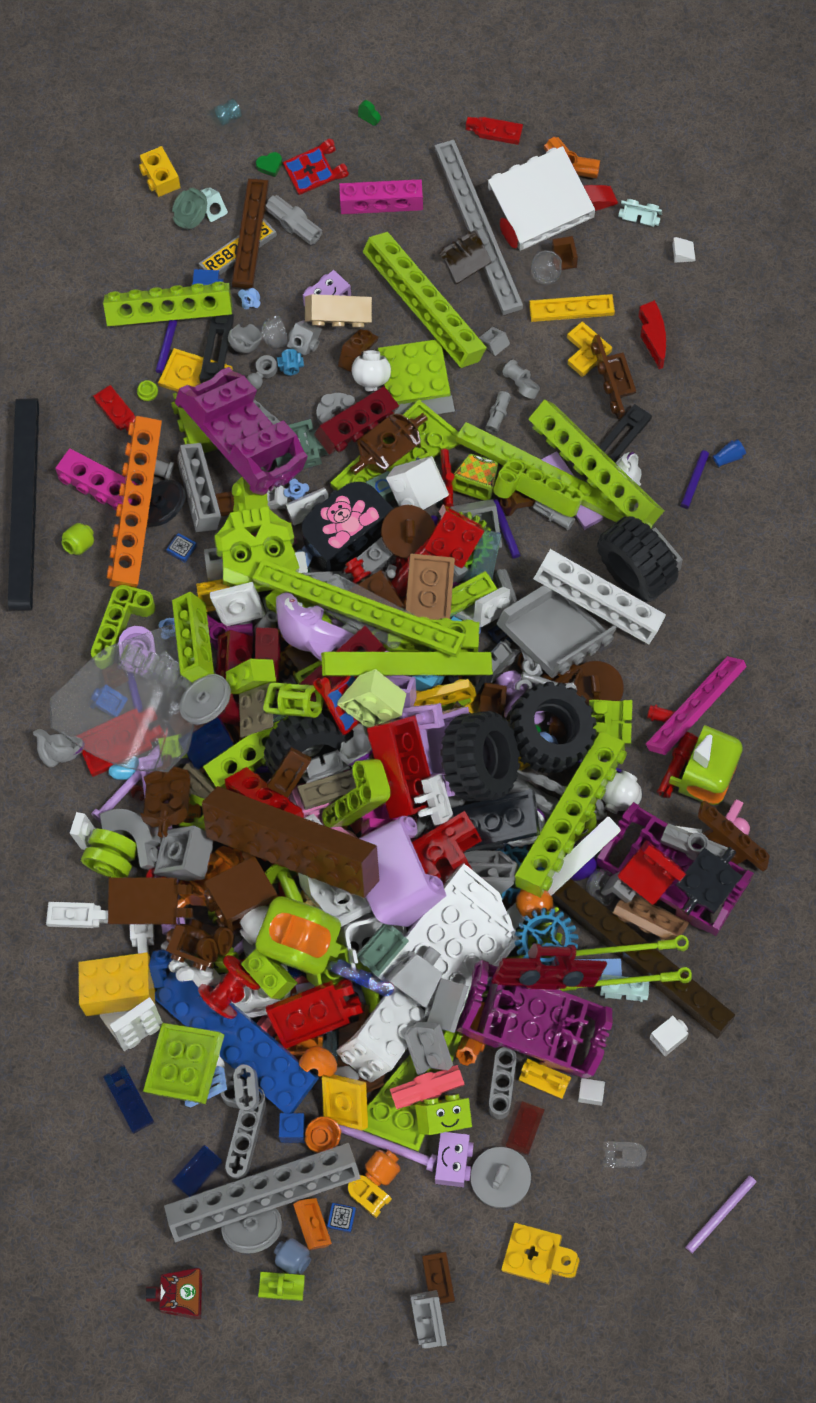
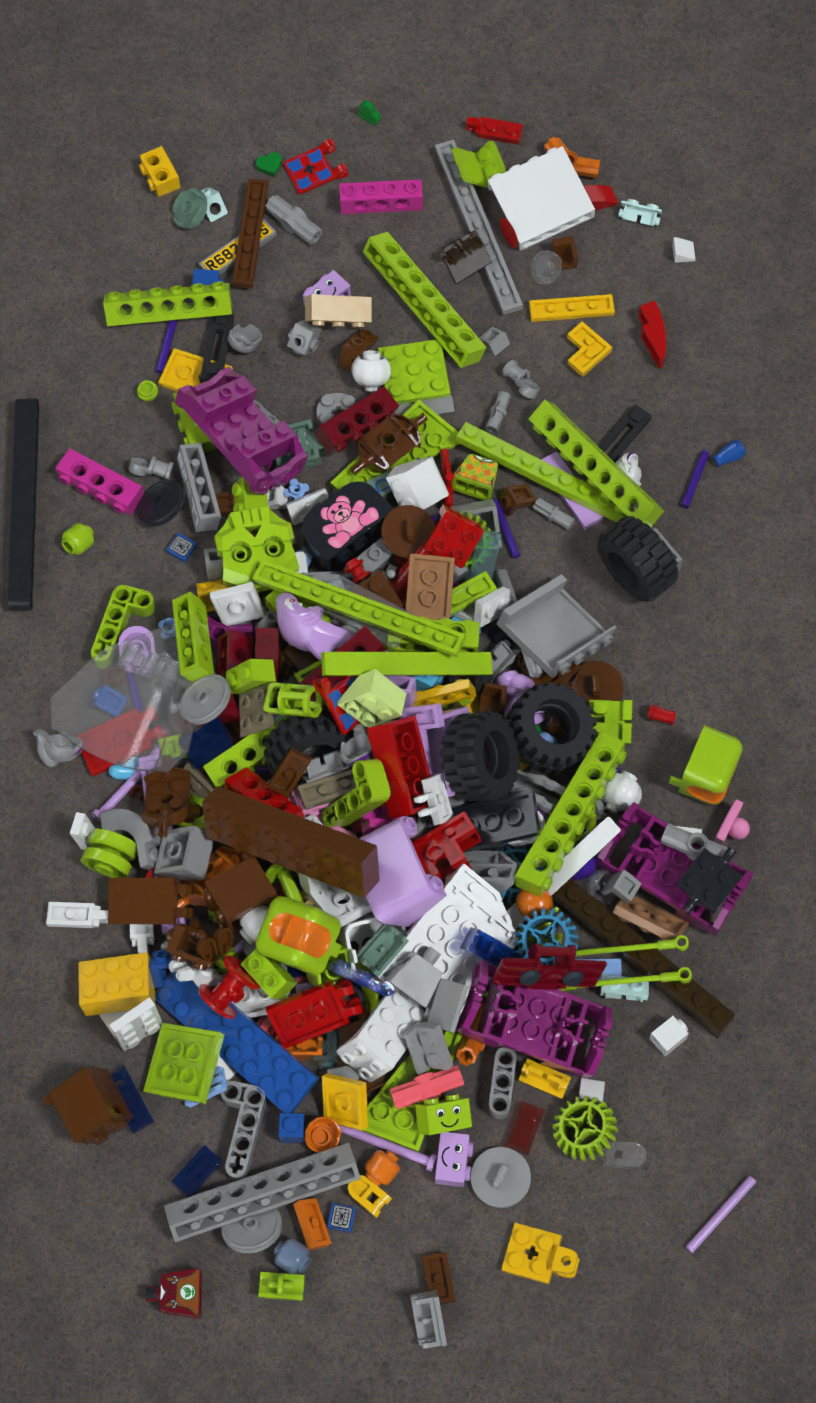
(90, 1106): none -> reddish brown container
(114, 408): red hinge -> none
(150, 431): orange brick -> none
(227, 111): clear light blue wheel -> none
(240, 1088): light grey beam -> none
(253, 295): light blue plate -> none
(264, 361): light grey plate -> none
(274, 332): clear hair -> none
(290, 362): dark azure gear -> none
(320, 1059): orange hair -> none
(479, 166): none -> lime bracket
(487, 947): none -> clear blue slope
(529, 677): light grey bar -> none
(537, 485): lime beam -> none
(589, 1110): none -> lime gear
(599, 596): white brick -> none
(616, 376): reddish brown bracket -> none
(650, 872): red bracket -> none
(680, 756): red pin -> none
(696, 705): dark pink plate -> none
(702, 752): white slope -> none
(728, 835): reddish brown bracket -> none

